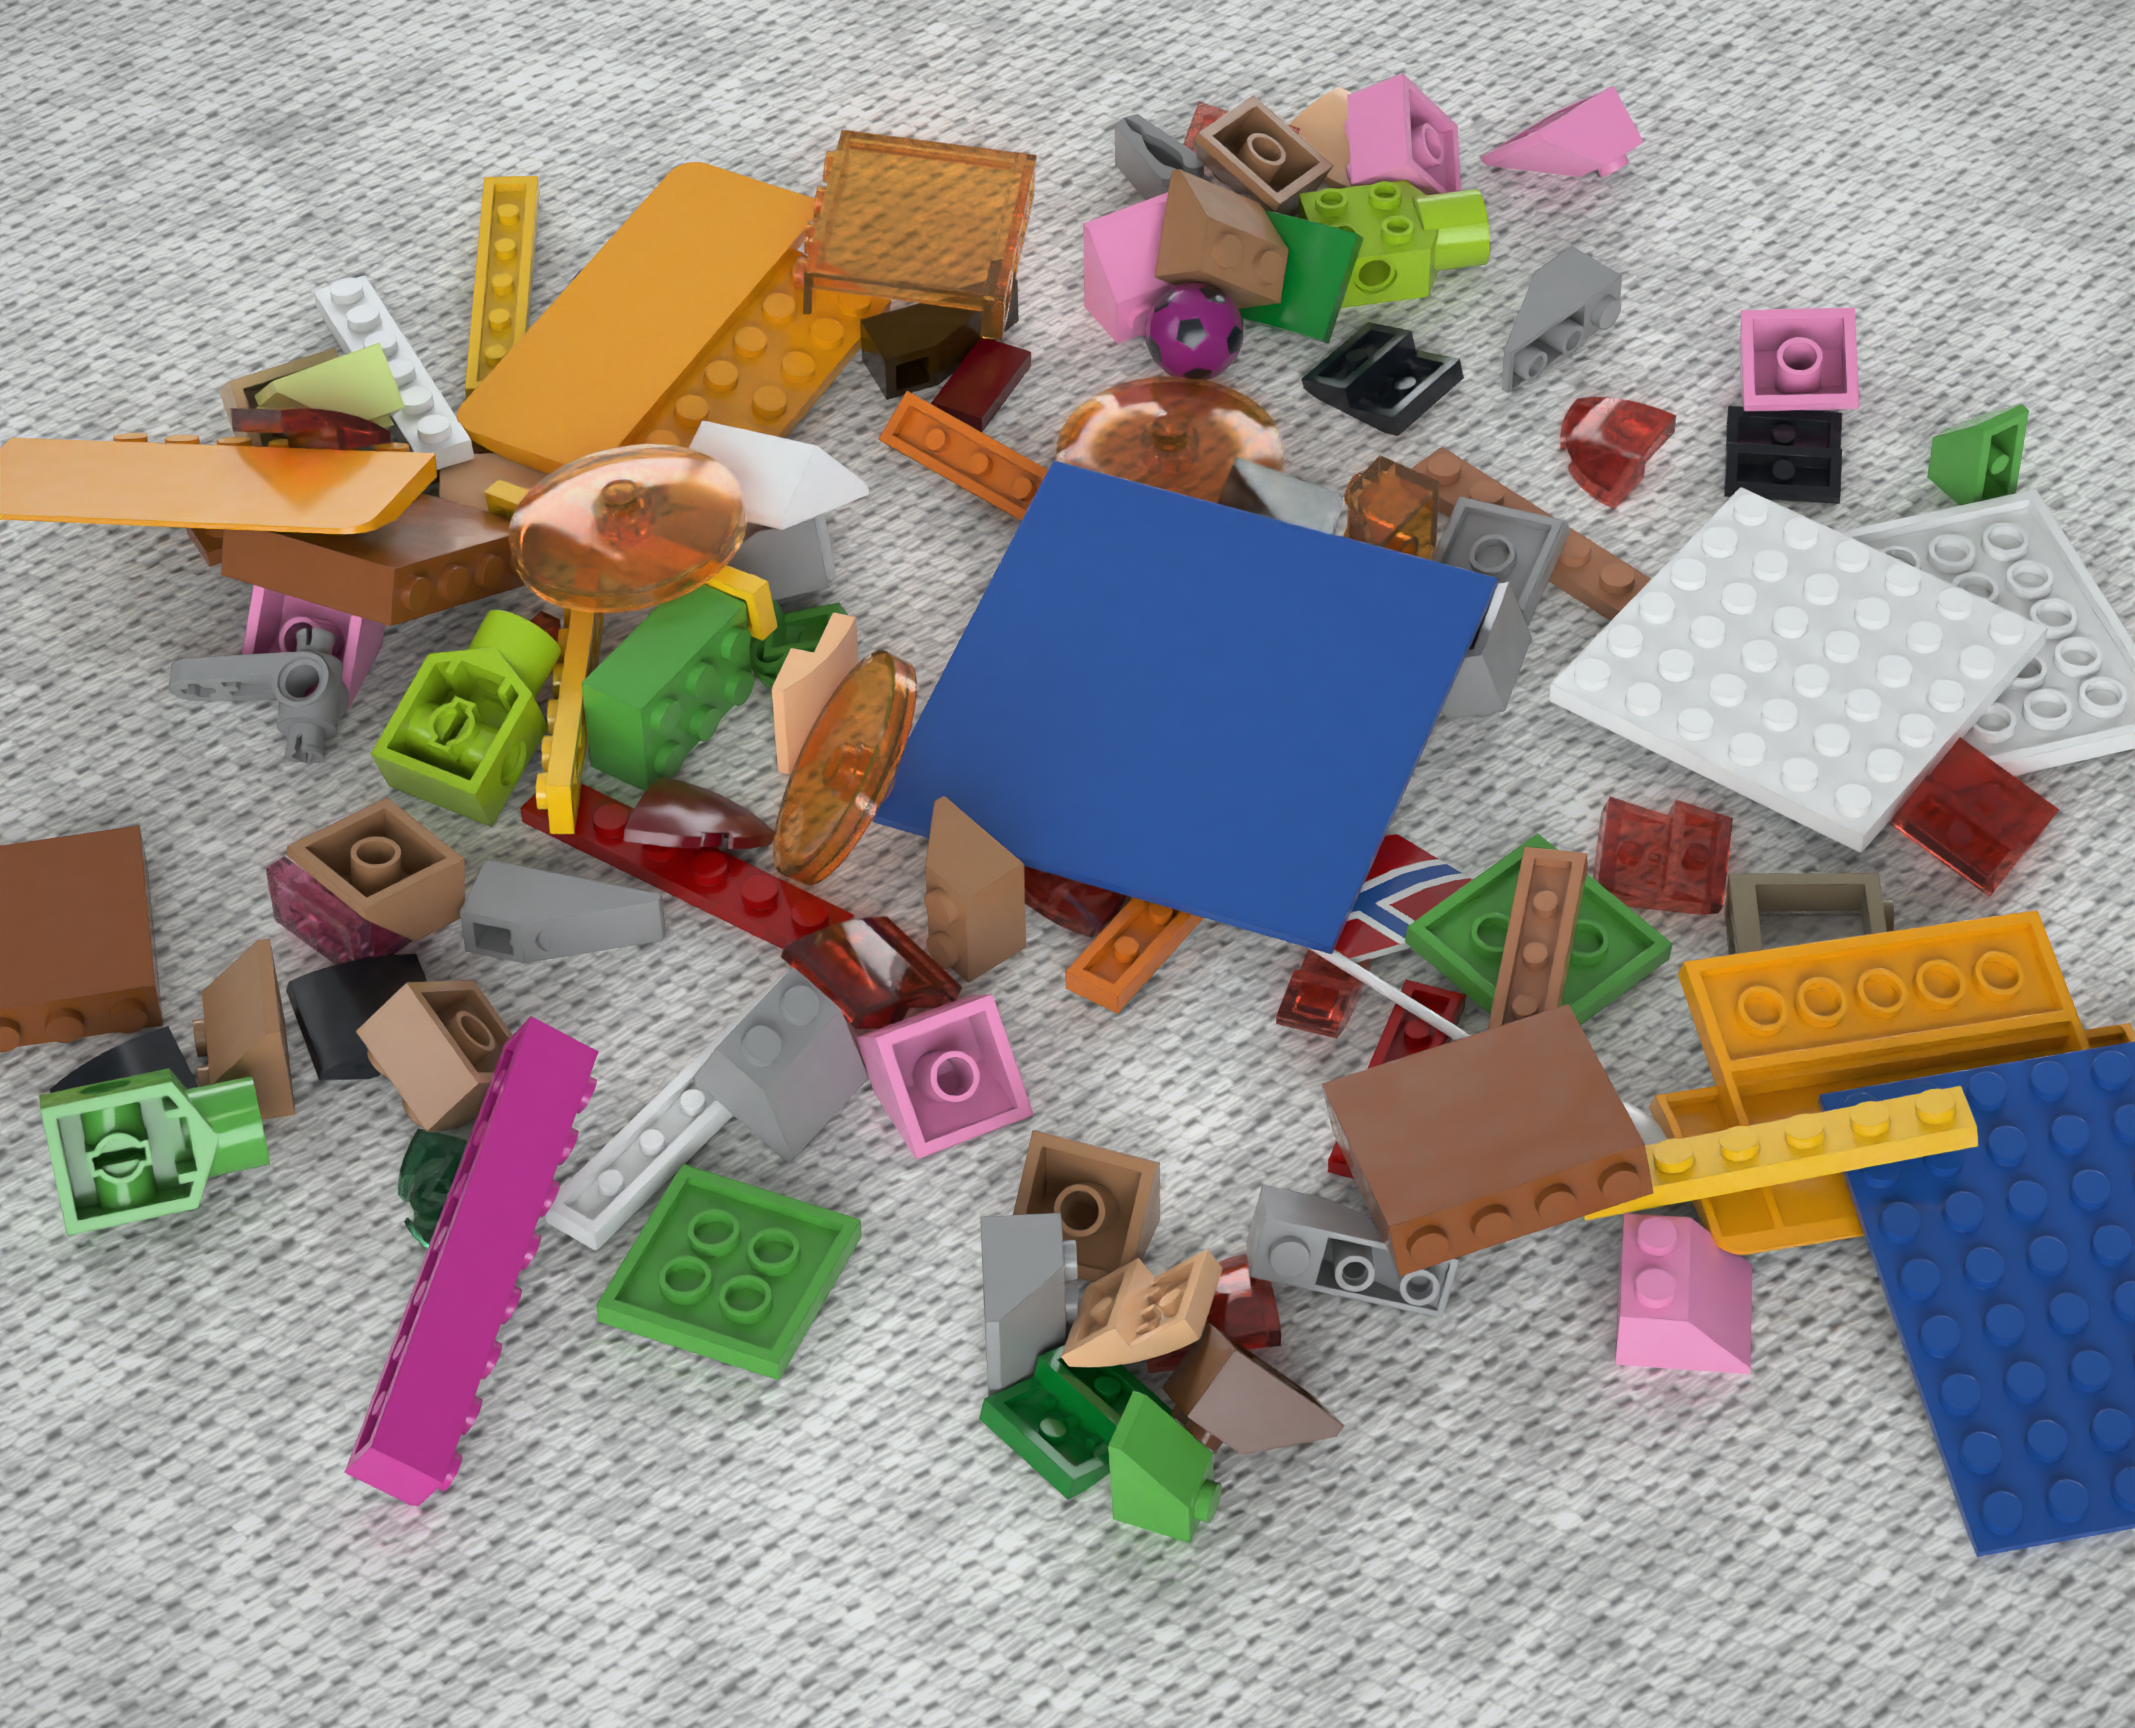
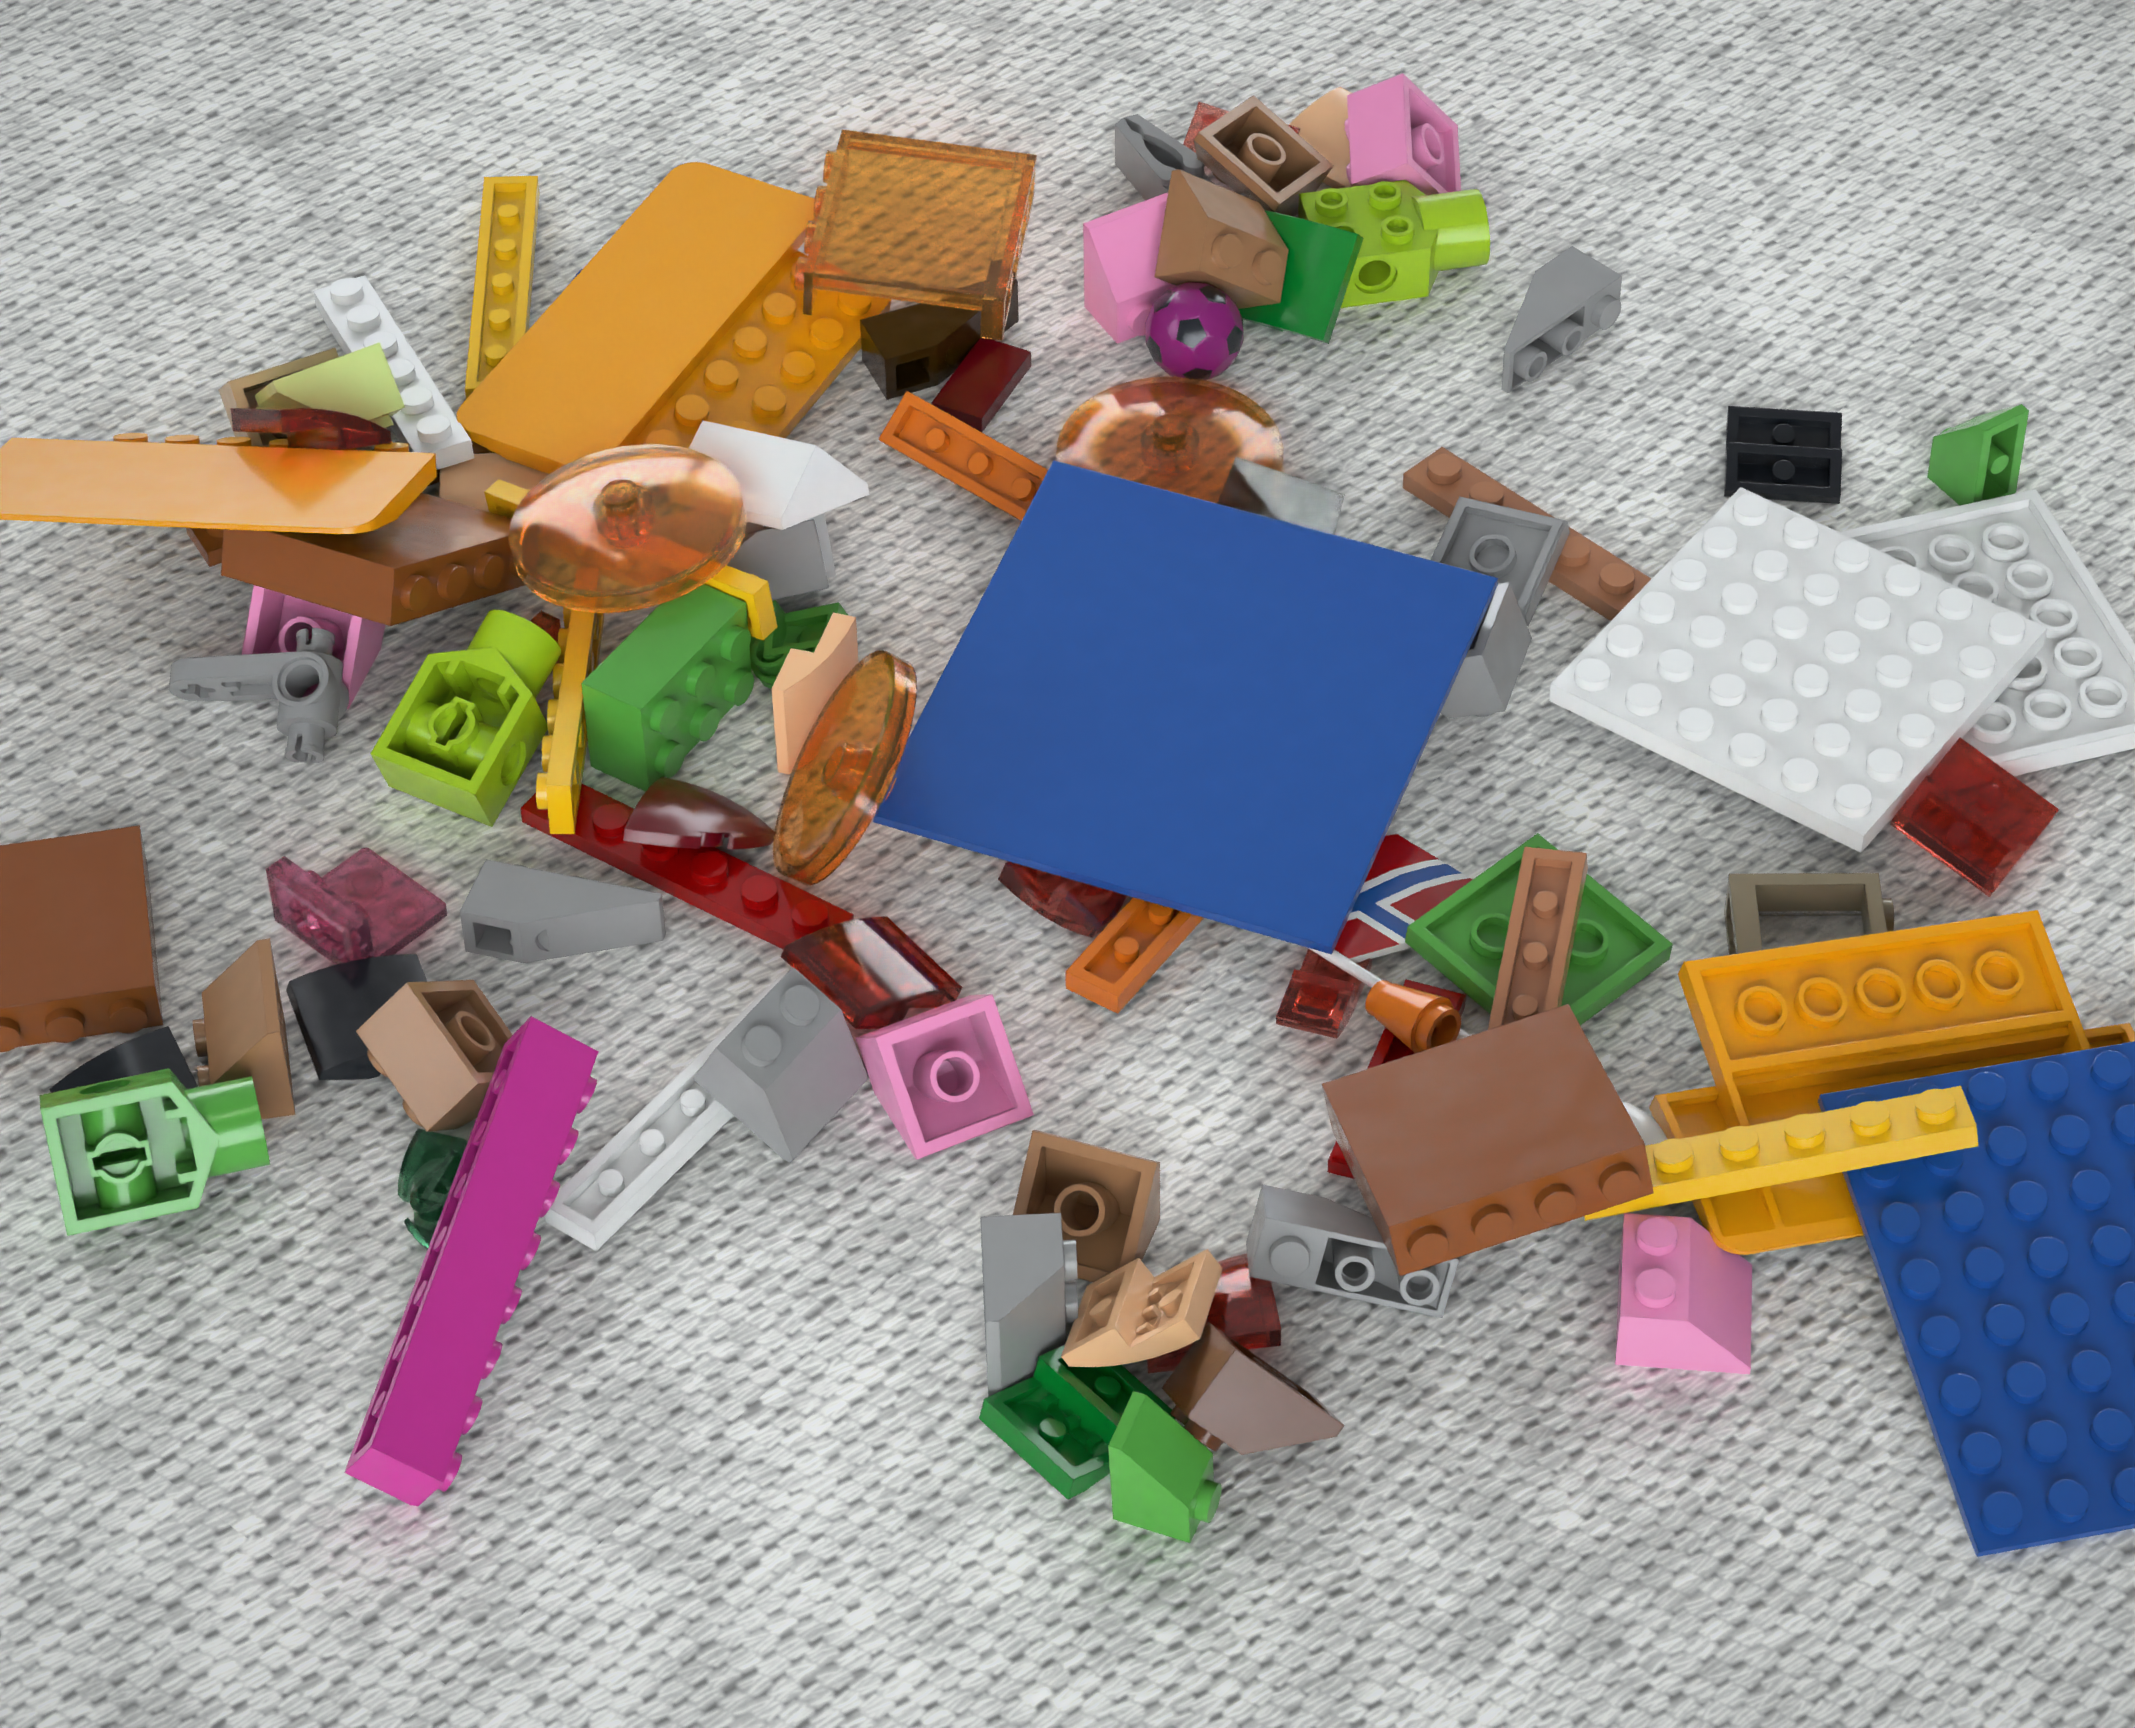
(387, 869): medium nougat slope -> none
(729, 1271): bright green plate -> none
(971, 895): medium nougat slope -> none
(1383, 378): black slope -> none
(1393, 508): clear orange slope -> none
(1414, 1015): none -> orange cone
(1573, 139): bright pink slope -> none
(1612, 443): clear red brick -> none
(1664, 859): clear red slope -> none
(1798, 359): bright pink slope -> none

